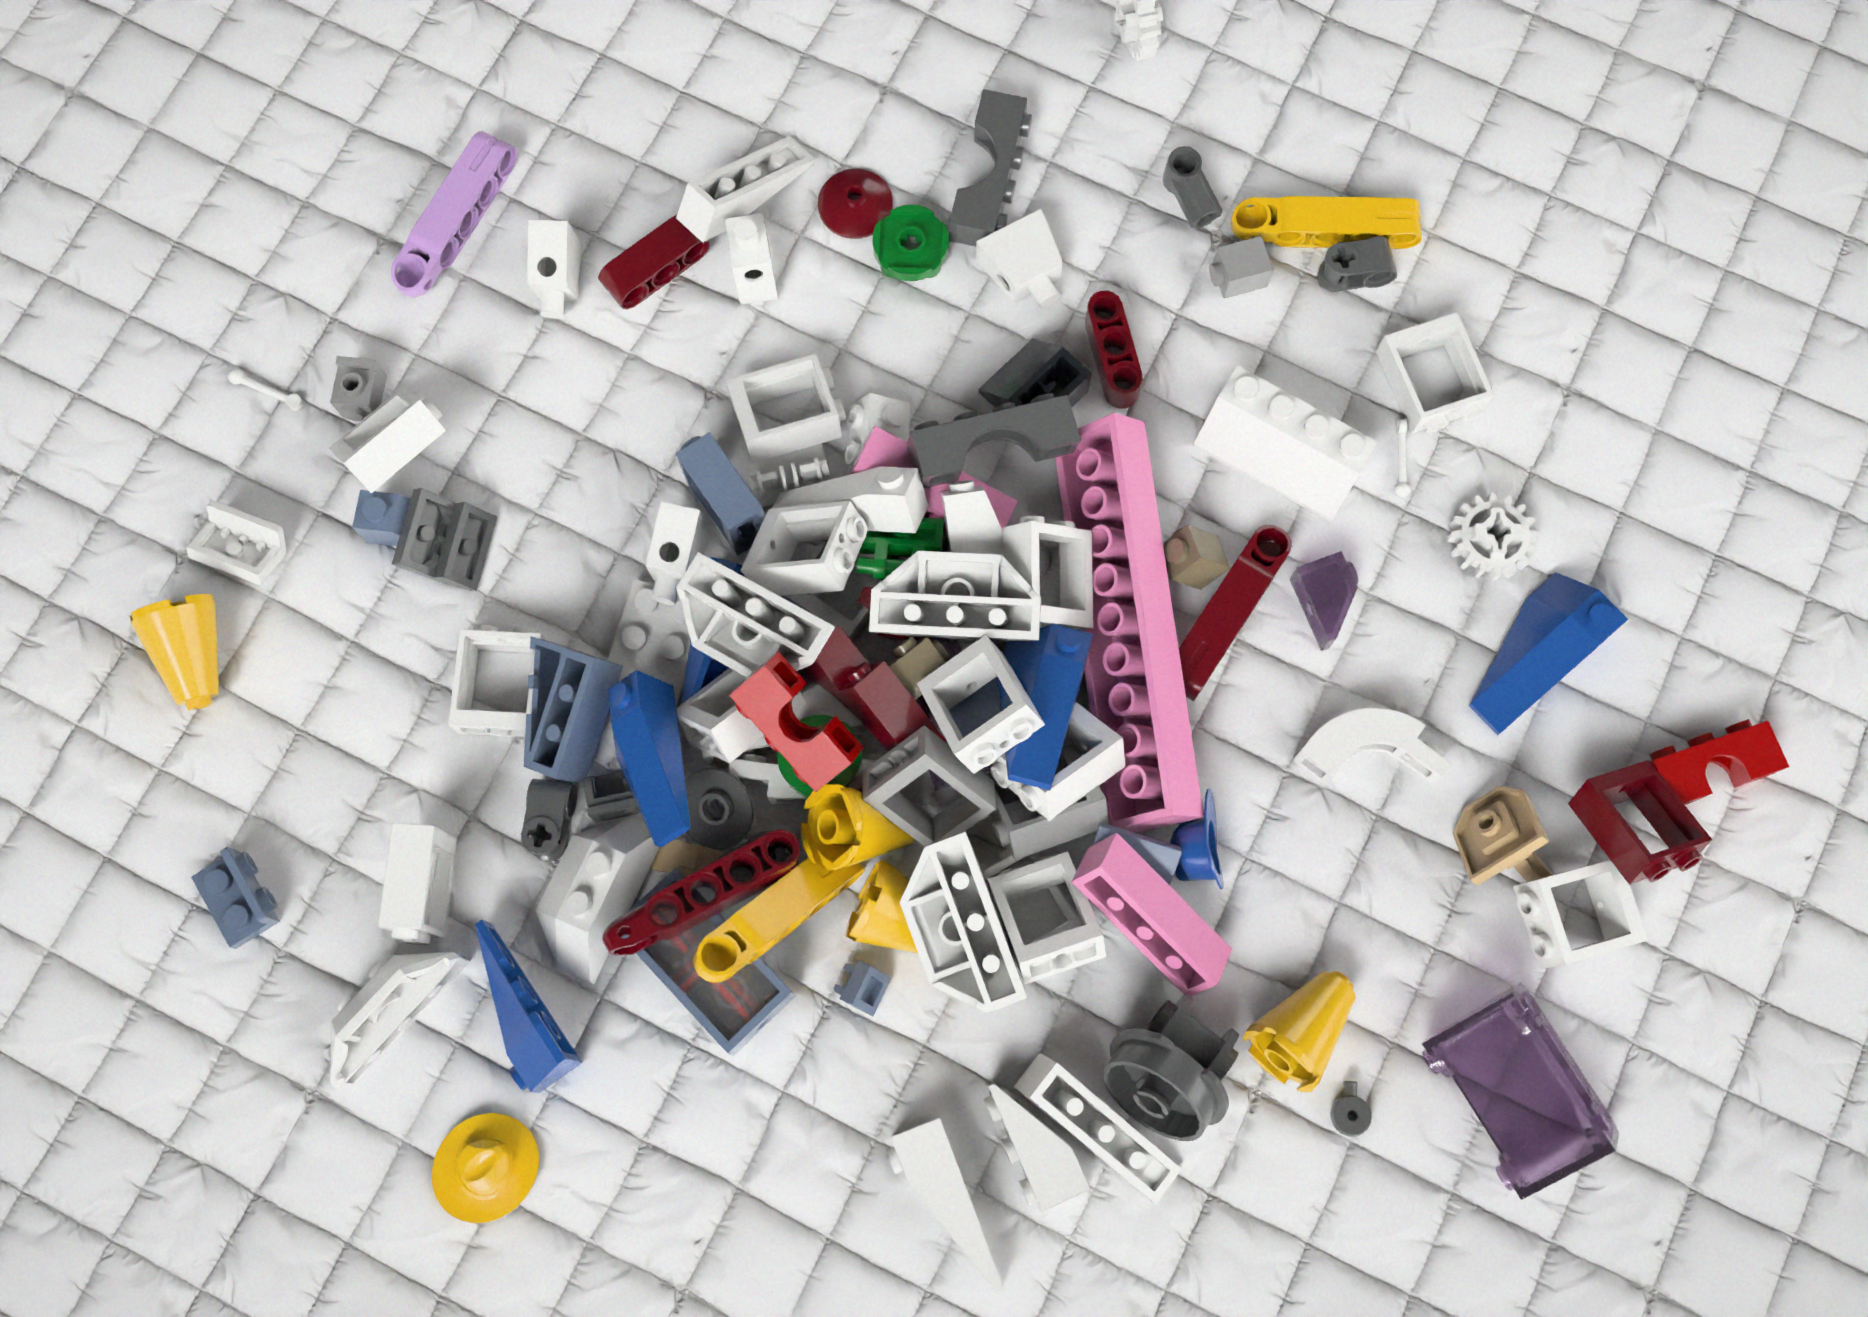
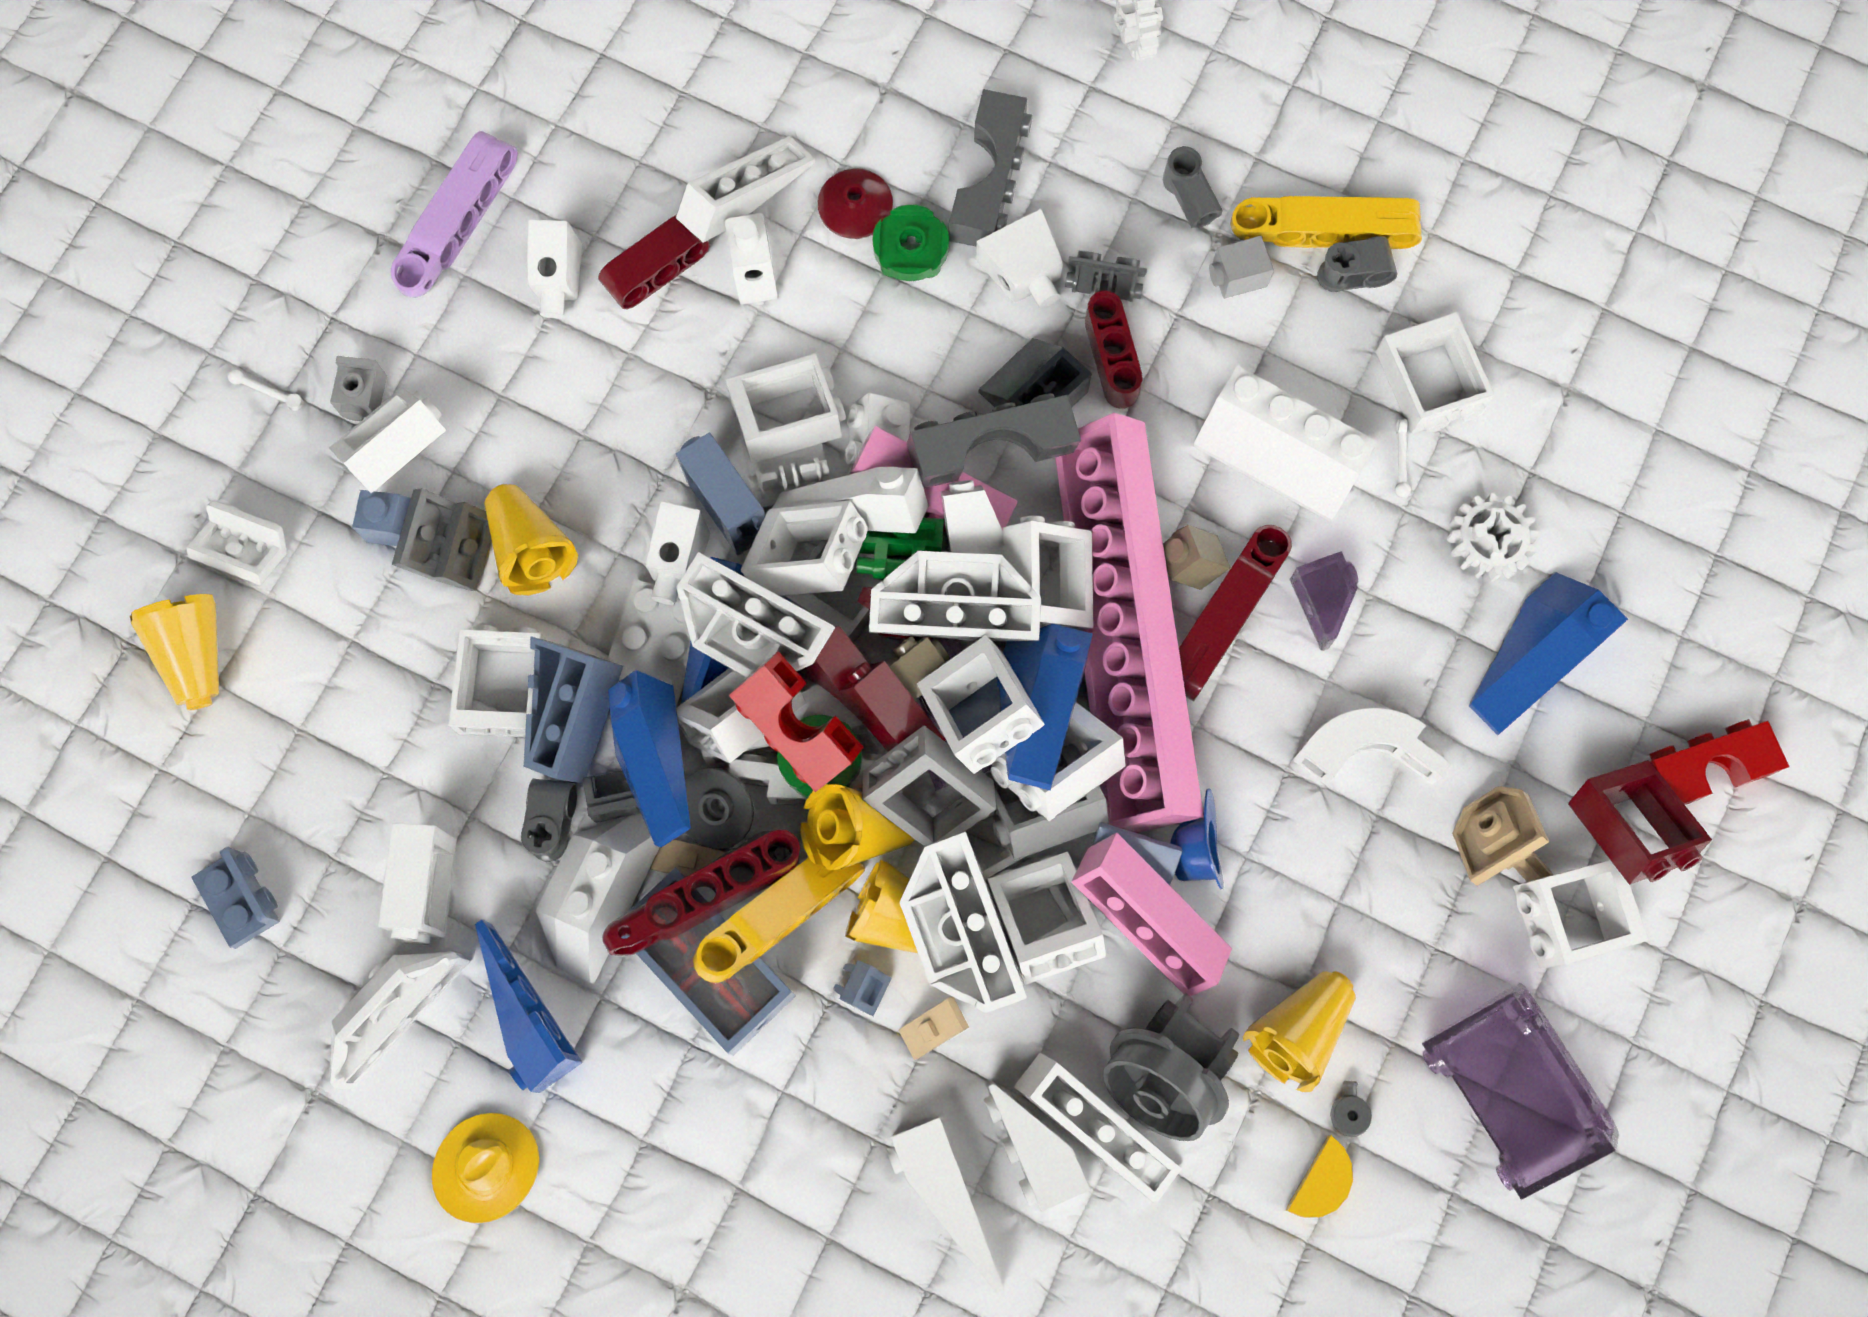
(526, 542): none -> yellow cone
(933, 1028): none -> tan piece
(1090, 262): none -> dark grey hinge
(1325, 1182): none -> yellow tile

